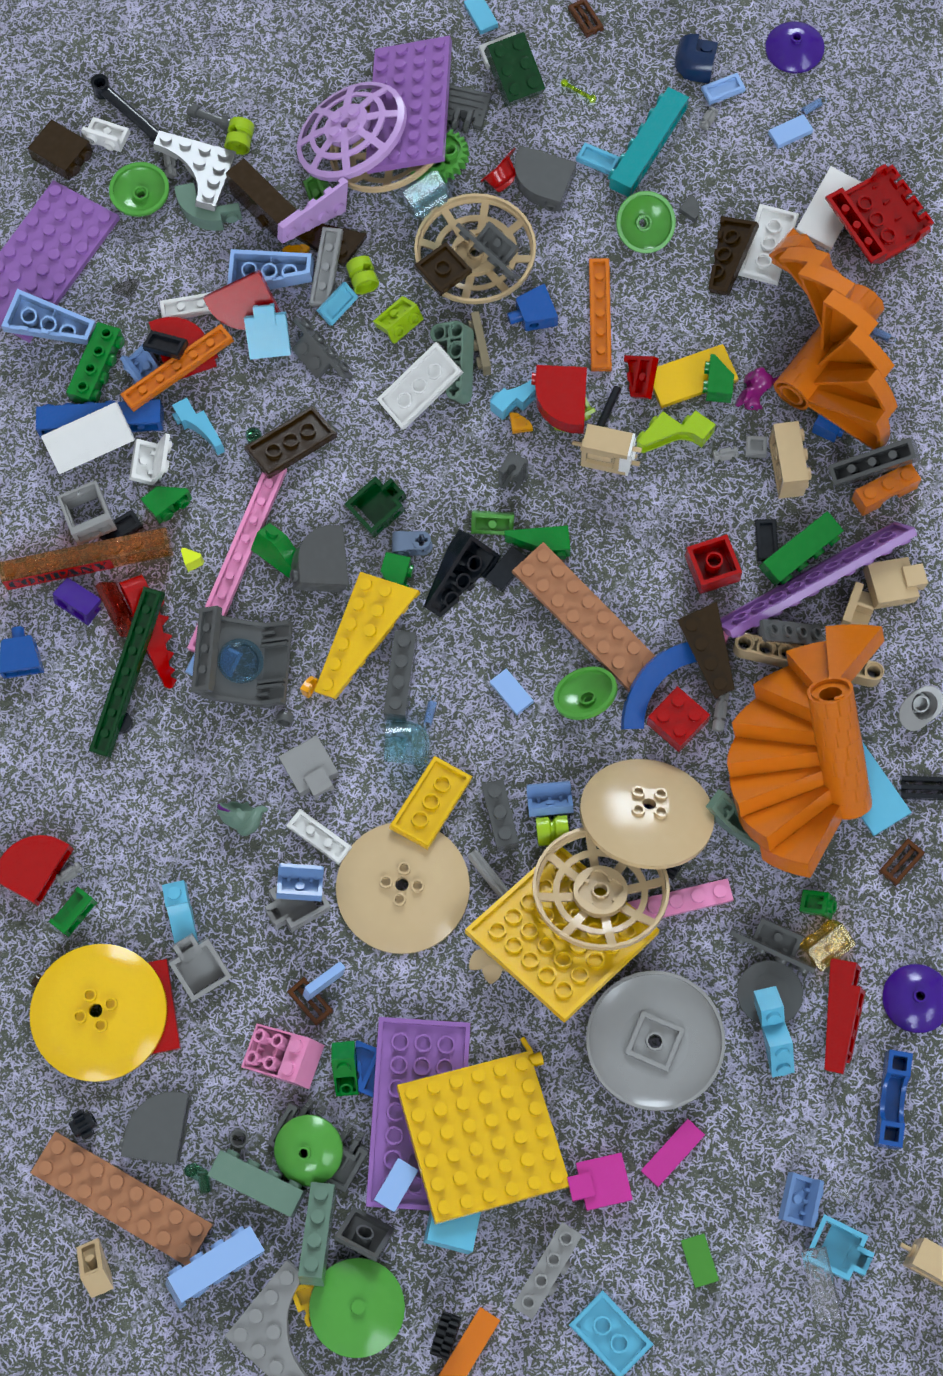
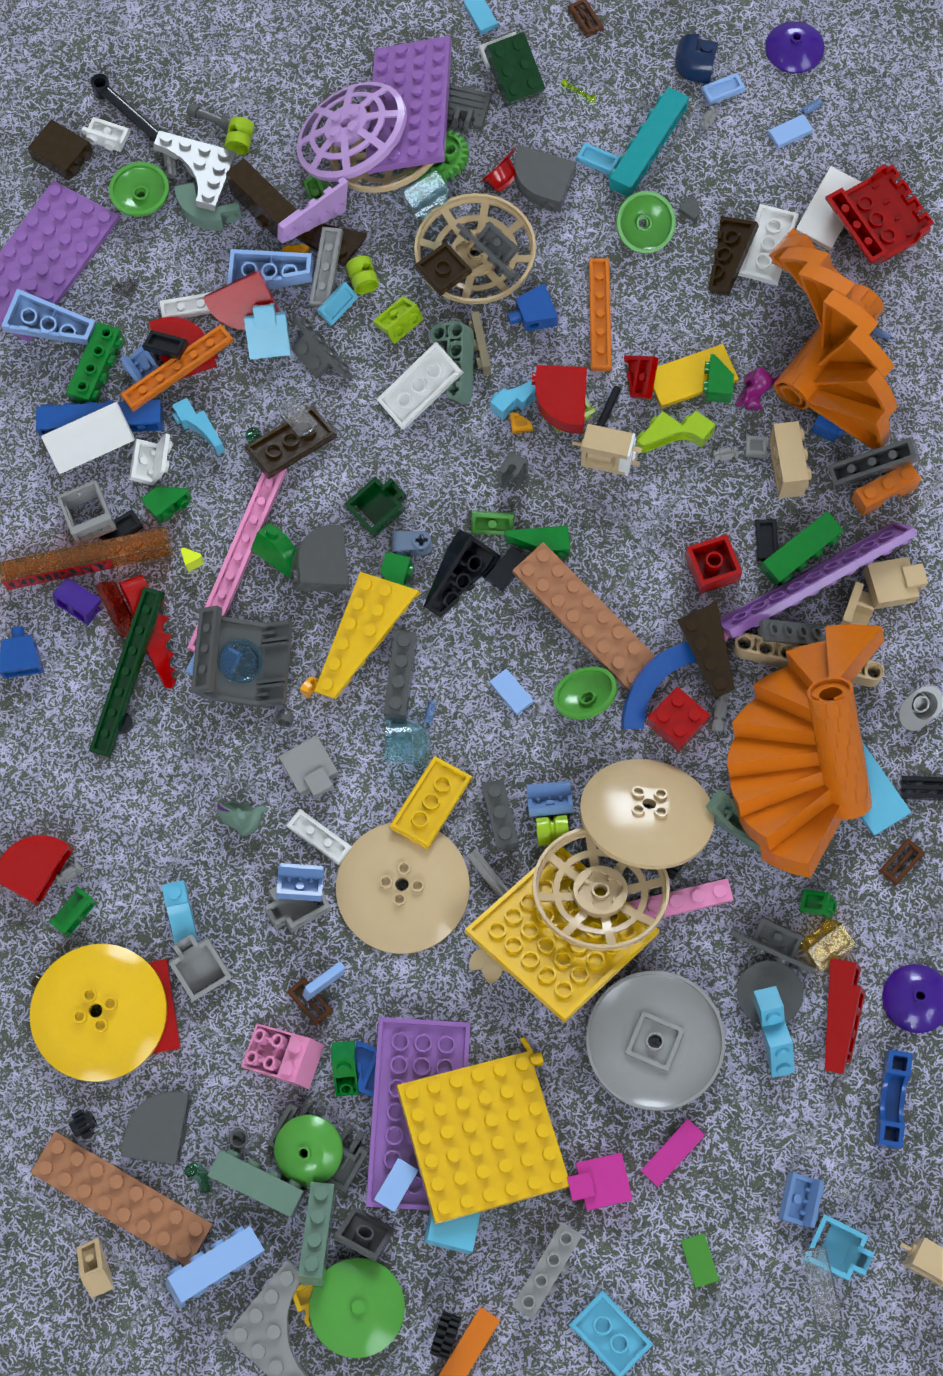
(297, 416): none -> clear slope

